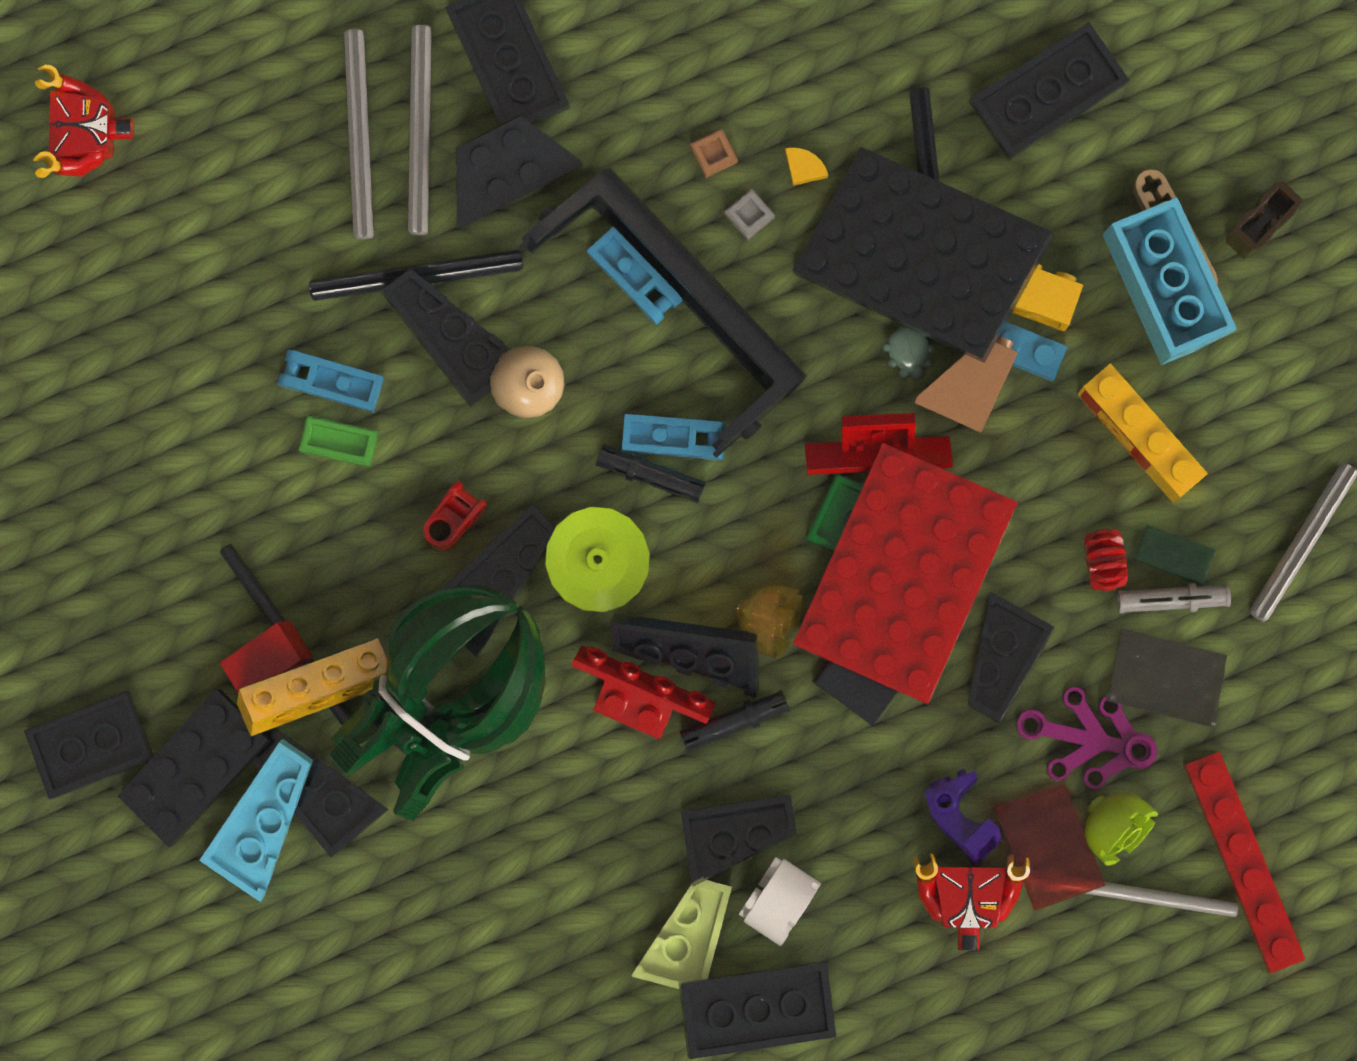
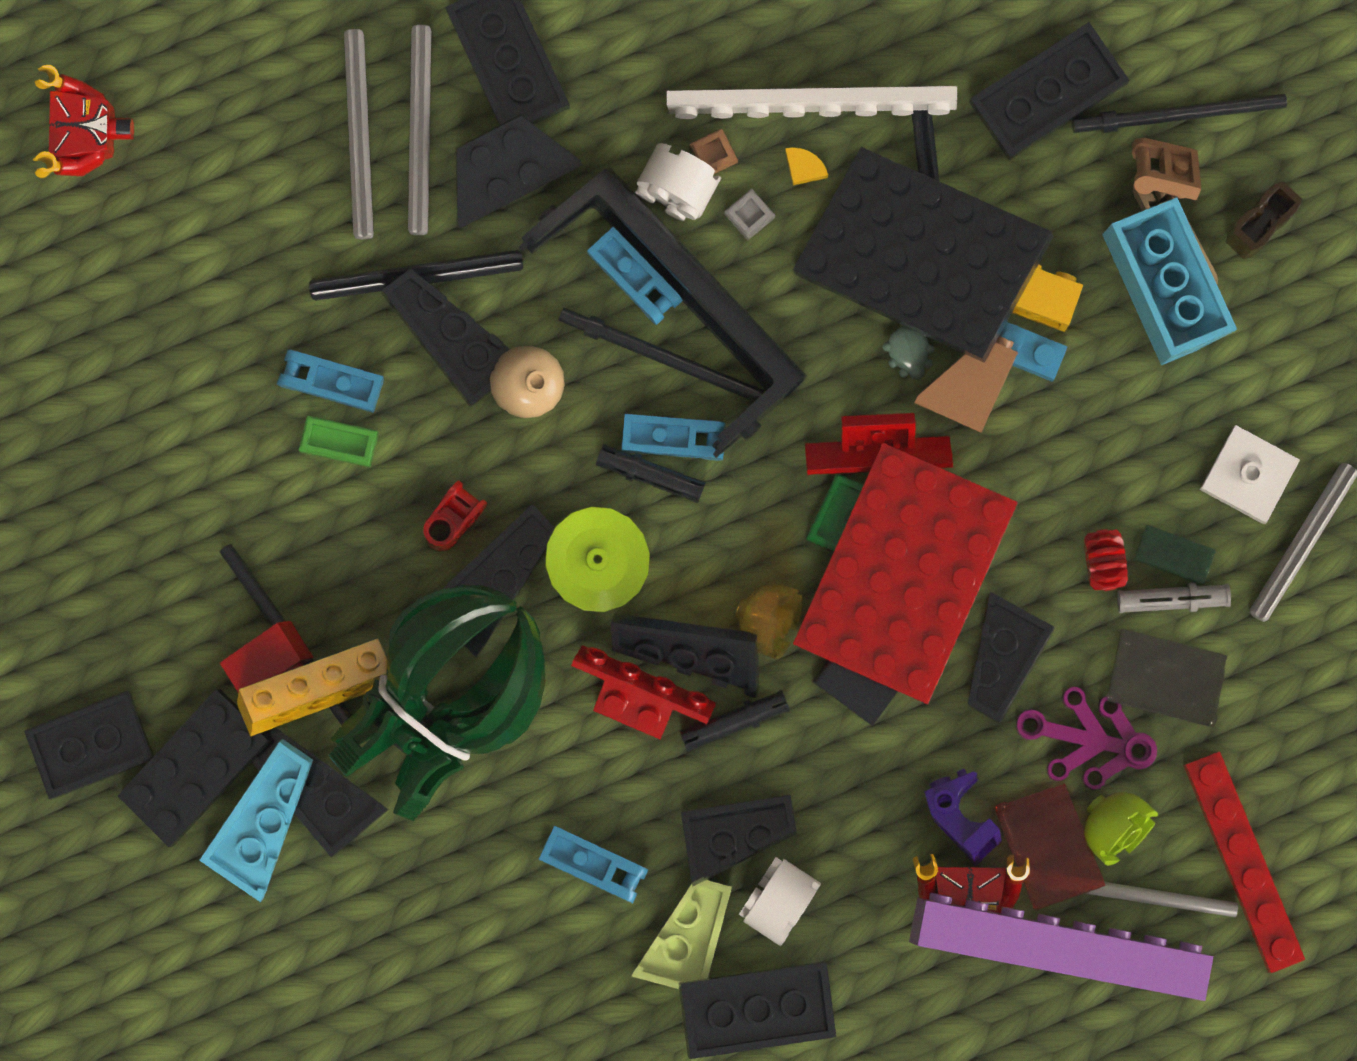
(591, 863): none -> dark azure plate
(596, 328): none -> black bar
(677, 182): none -> white brick
(826, 101): none -> white plate
(1061, 948): none -> medium lavender brick
(1110, 121): none -> black bar
(1142, 433): yellow brick -> none
(1178, 169): none -> medium nougat plate
(1249, 474): none -> white plate

